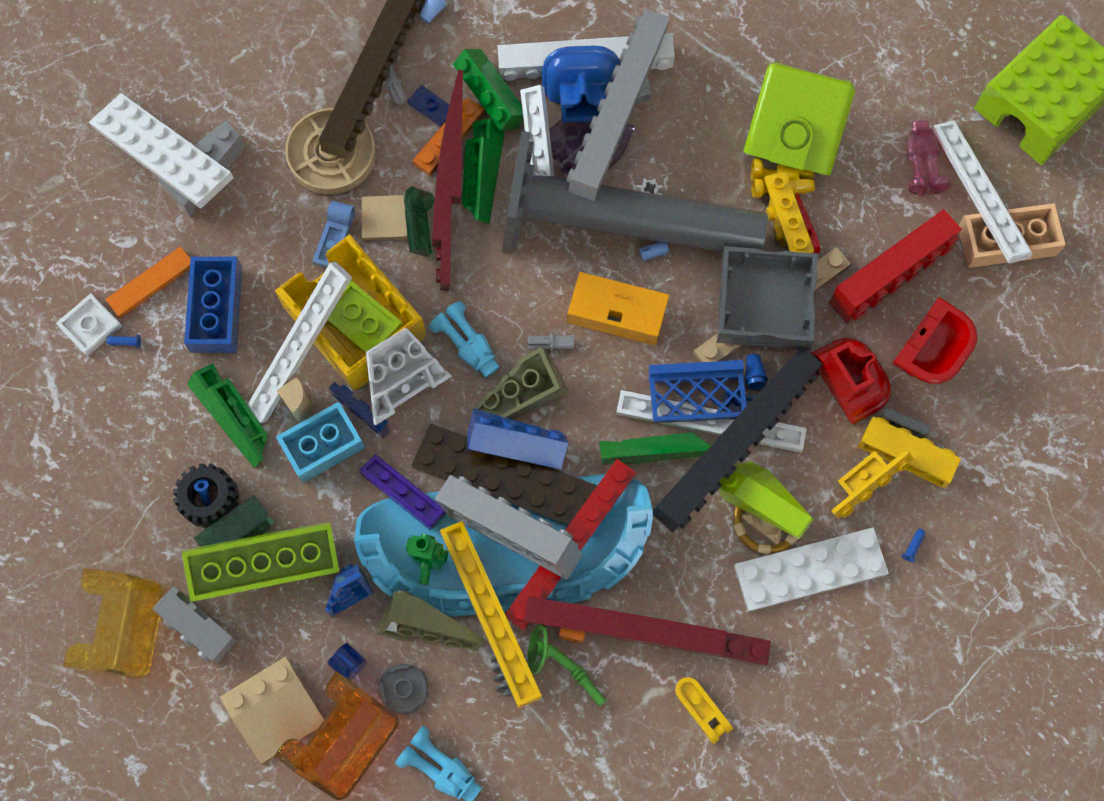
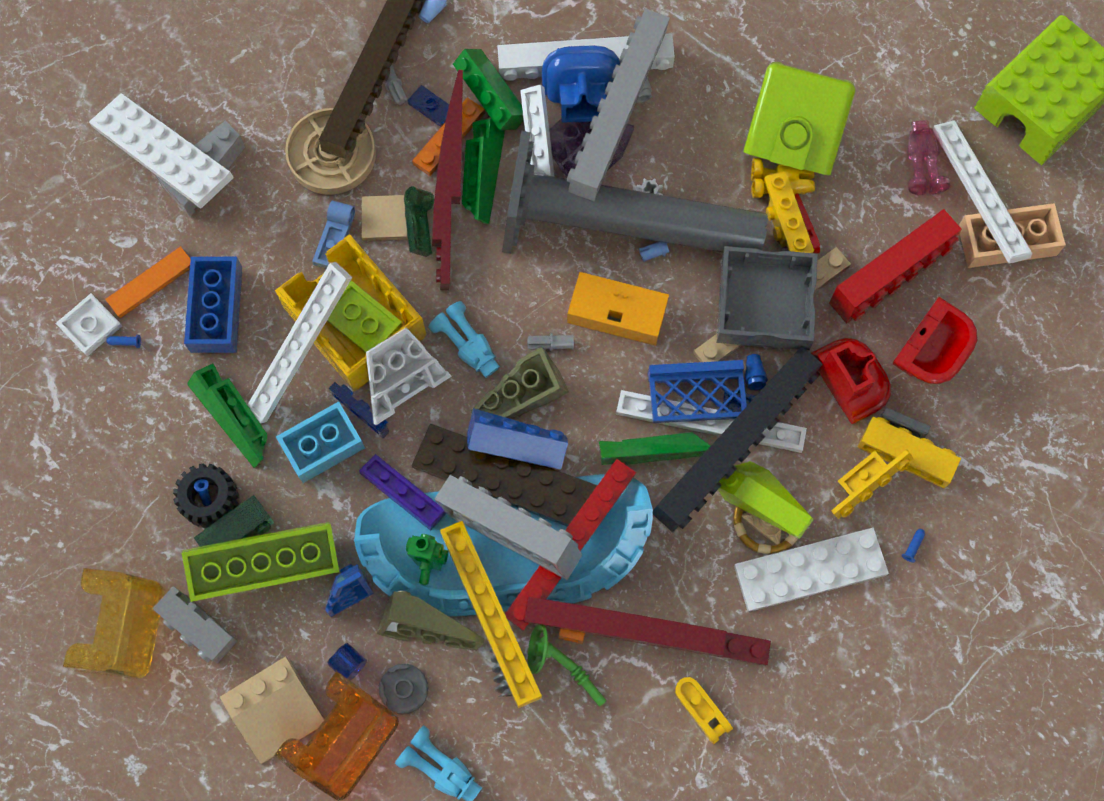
(296, 399): tan brick -> none

